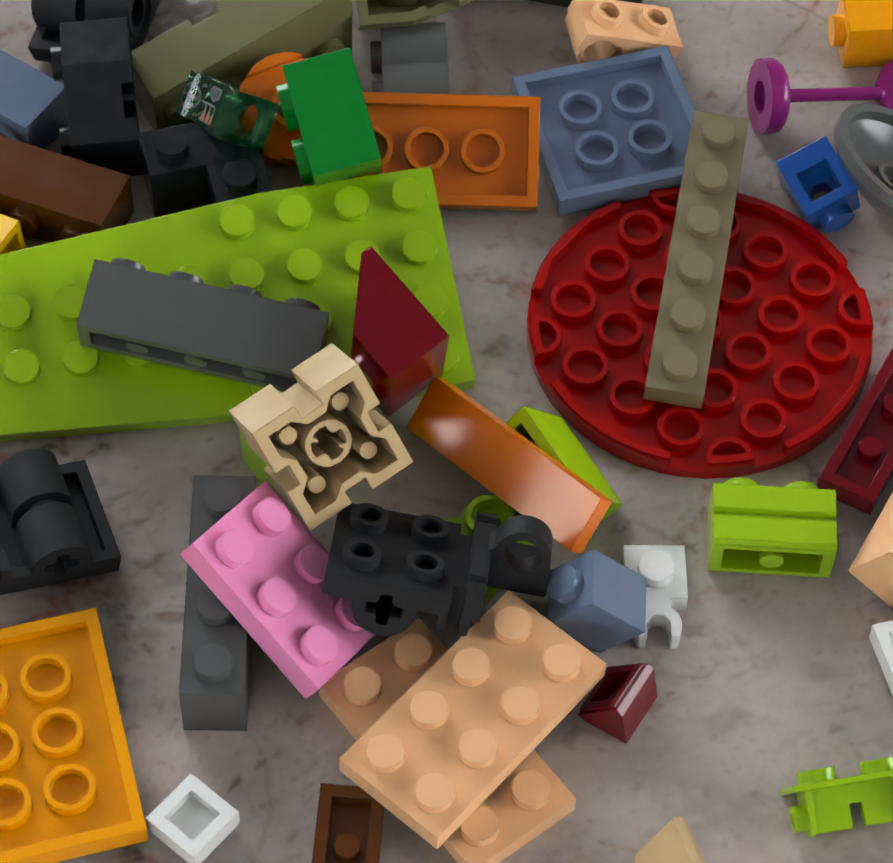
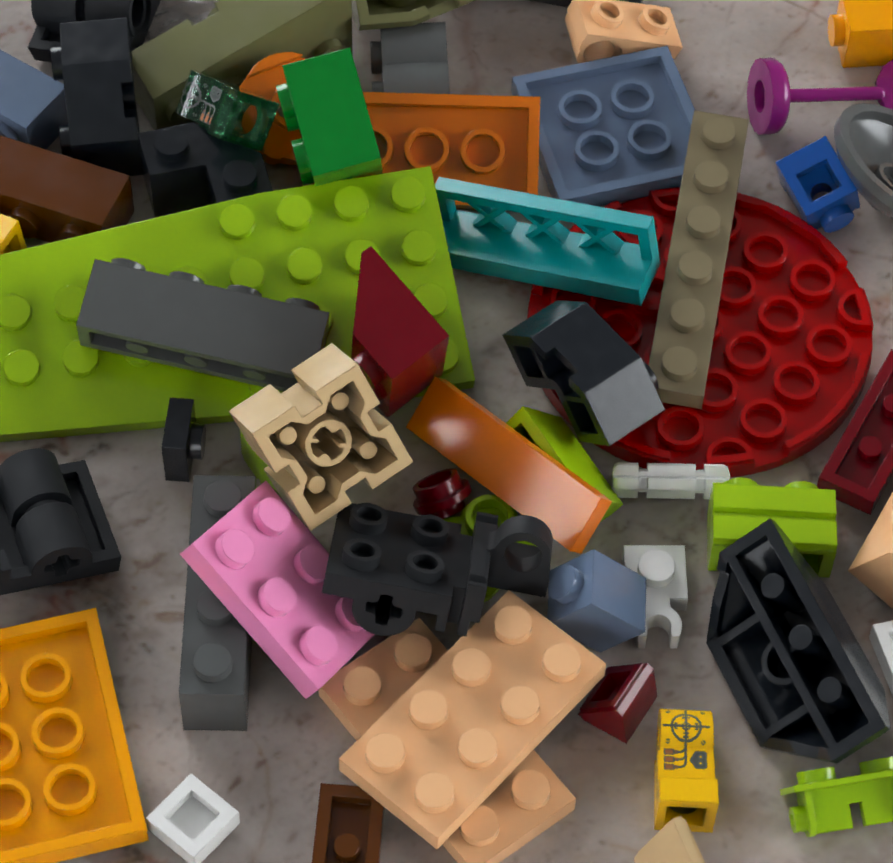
(182, 440): none -> black plate
(441, 494): none -> dark red plate
(546, 250): none -> teal fence
(589, 366): none -> black brick
(666, 480): none -> white axle
(685, 768): none -> yellow leg
(791, 652): none -> black wedge

